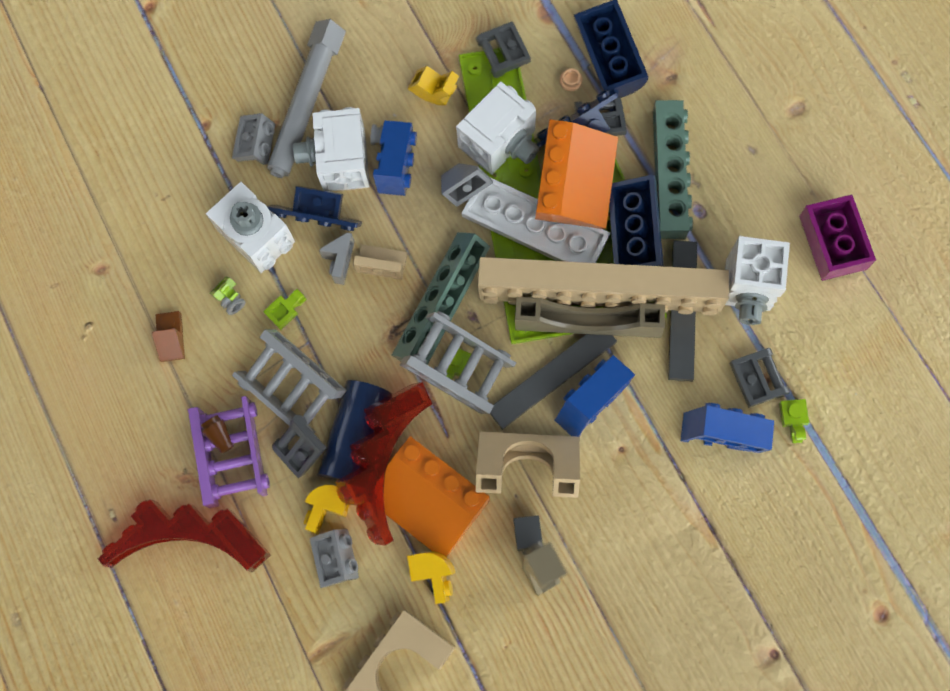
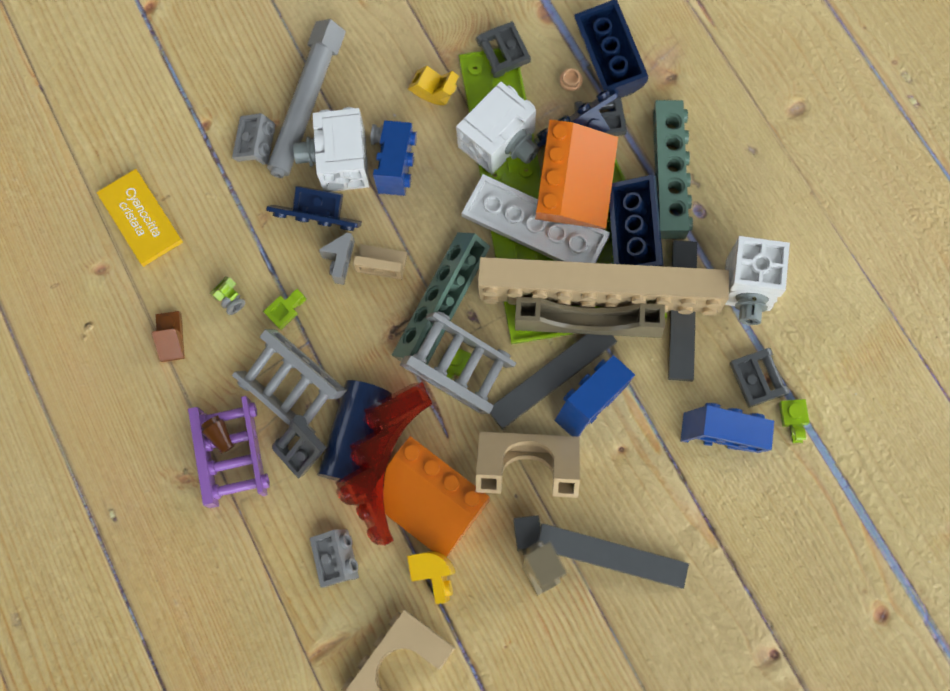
(139, 217): none -> yellow tile
(188, 524): clear red arch -> none
(251, 227): white piece -> none
(323, 500): yellow brick -> none
(463, 183): light grey slope -> none
(614, 556): none -> dark grey tile
(837, 237): magenta brick -> none

